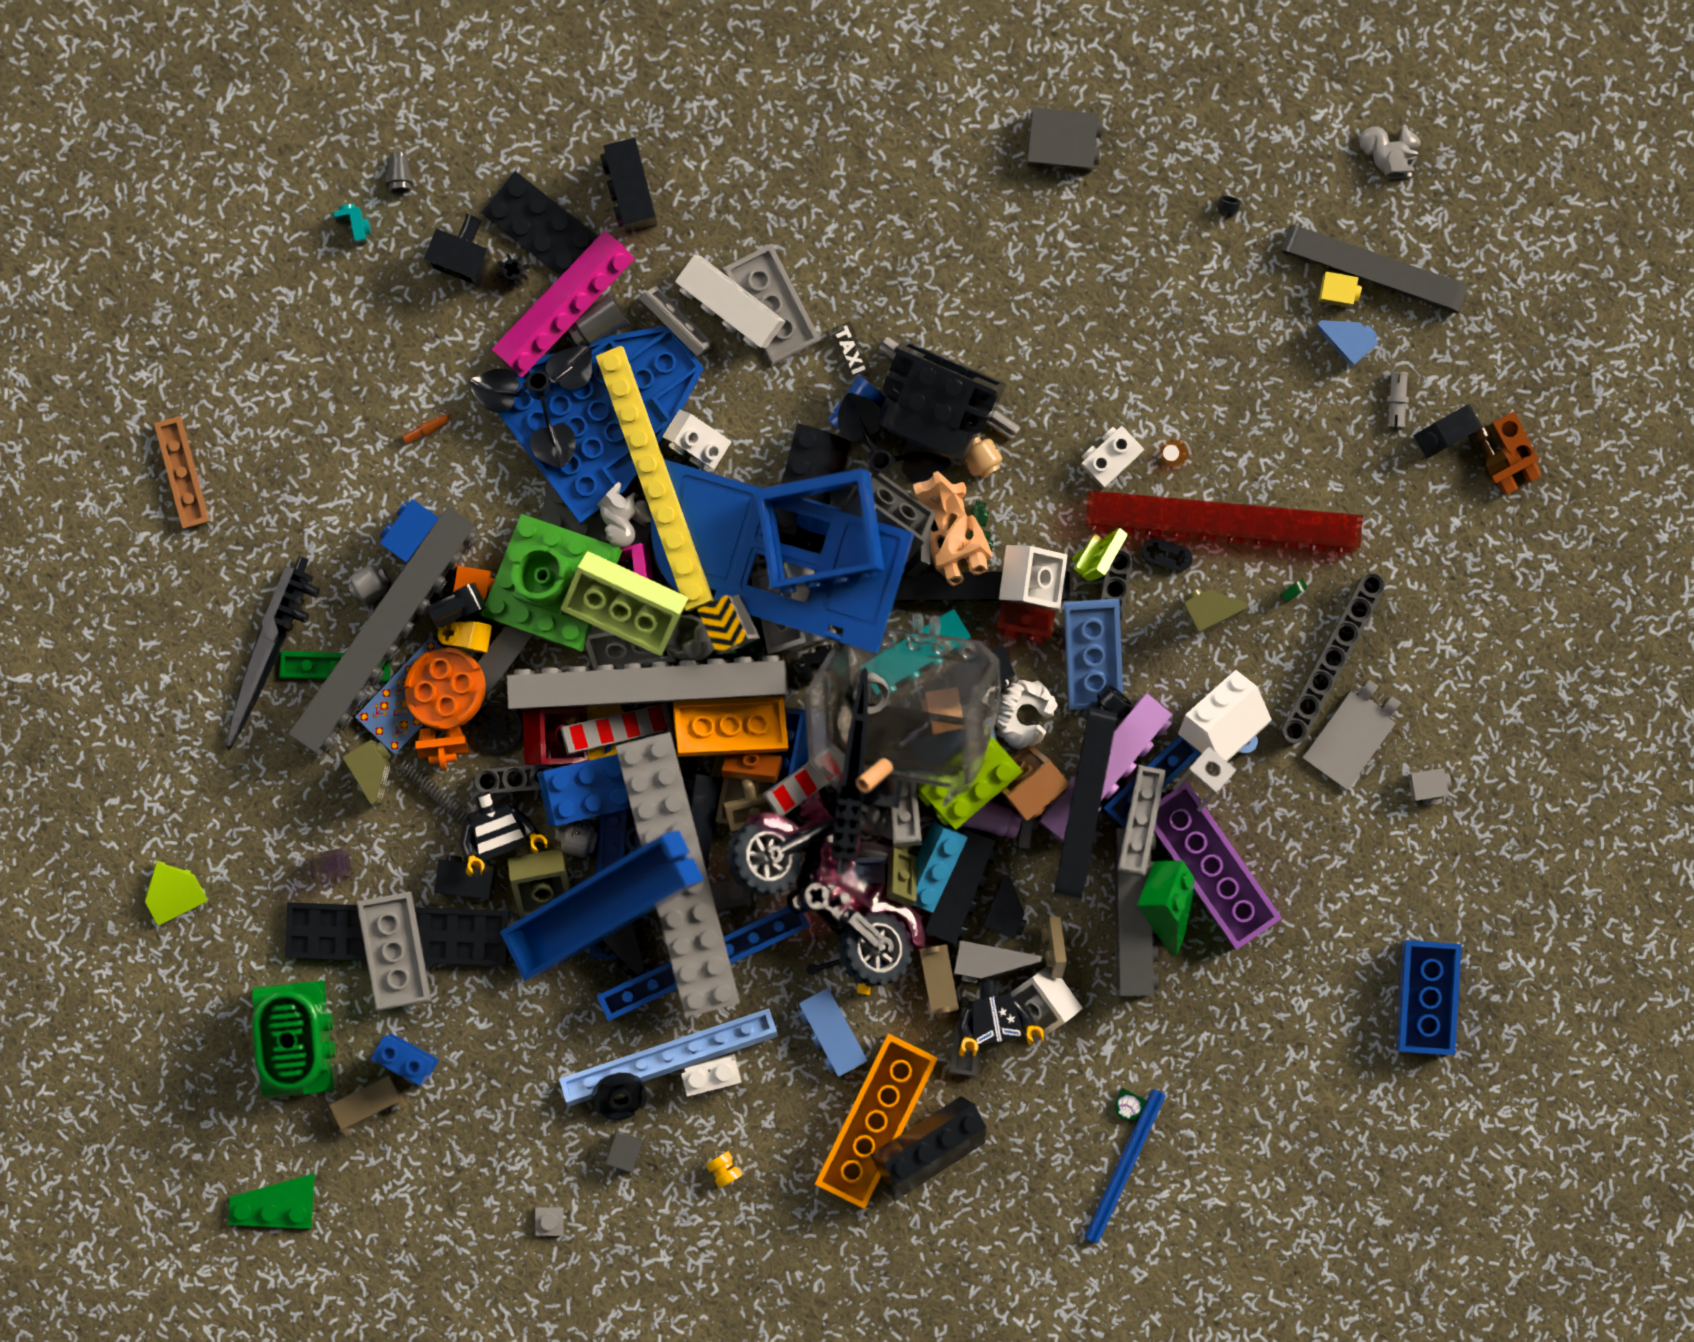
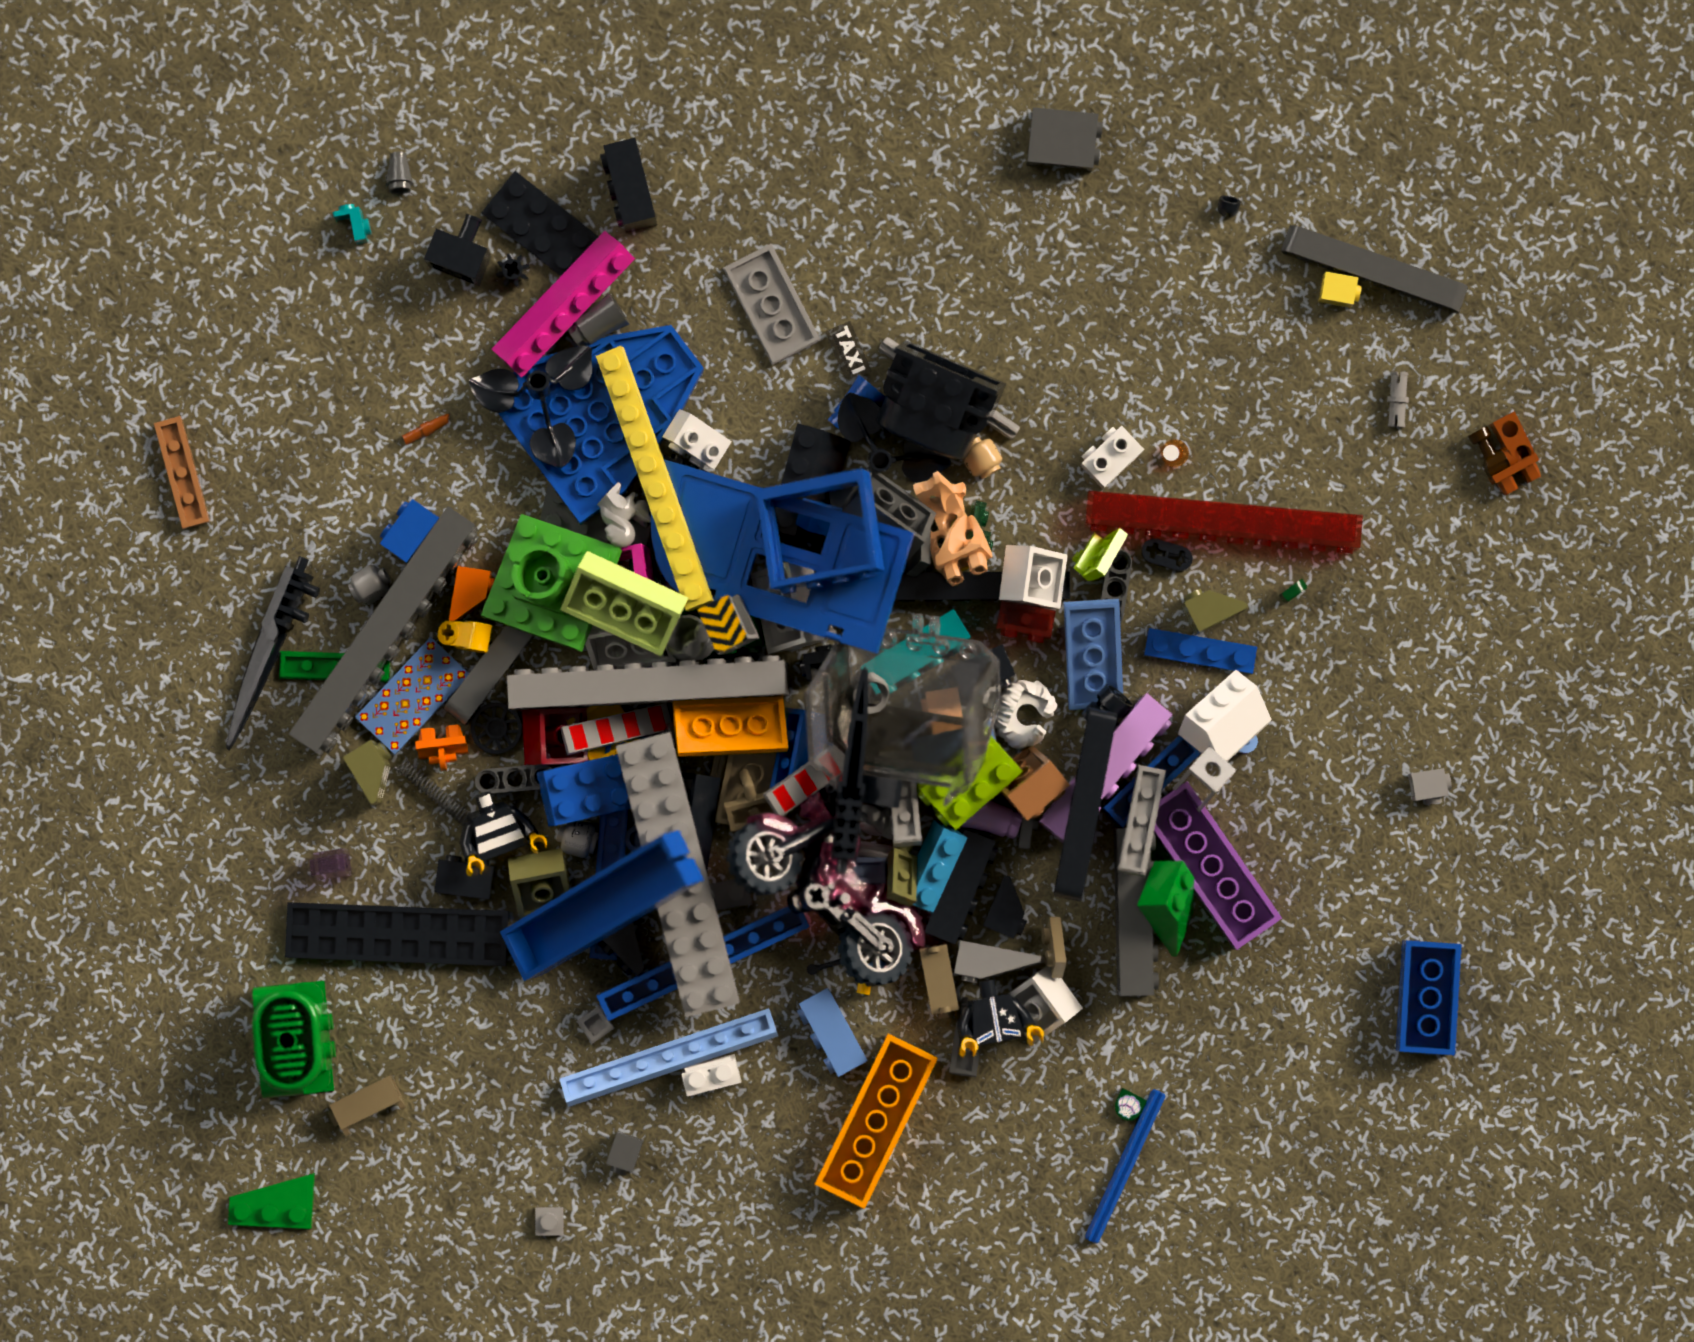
(172, 892): lime slope -> none
(393, 951): light grey tile -> none
(405, 1059): blue panel -> none
(444, 688): orange tile -> none
(463, 603): black piece -> none
(595, 1024): none -> light grey tile
(617, 1084): black tile -> none
(676, 320): light grey tile -> none
(723, 1169): yellow wheel -> none
(730, 302): white brick -> none
(752, 767): dark orange plate -> none
(874, 775): light nougat axle -> none
(930, 1147): black slope -> none
(1200, 651): none -> blue plate
(1343, 650): dark grey beam -> none
(1348, 339): medium blue slope -> none
(1352, 736): light grey tile -> none
(1390, 156): light grey animal -> none
(1448, 431): black slope -> none

